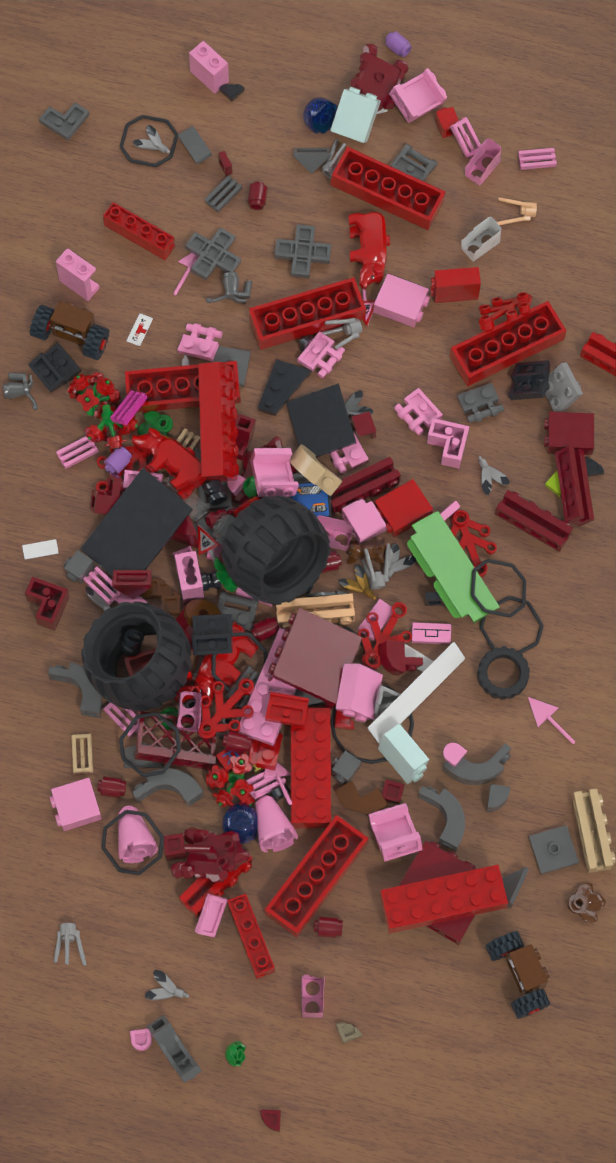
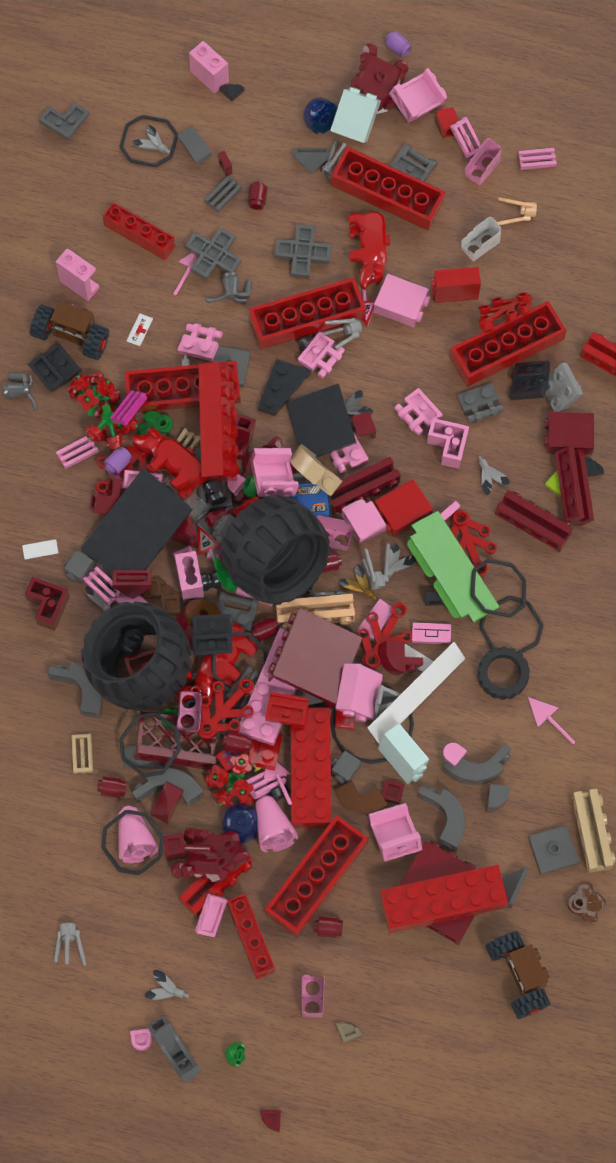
(75, 804): bright pink piece -> none
(107, 710): bright pink tile -> none
(167, 802): none -> dark red slope
(376, 553): reddish brown animal -> none

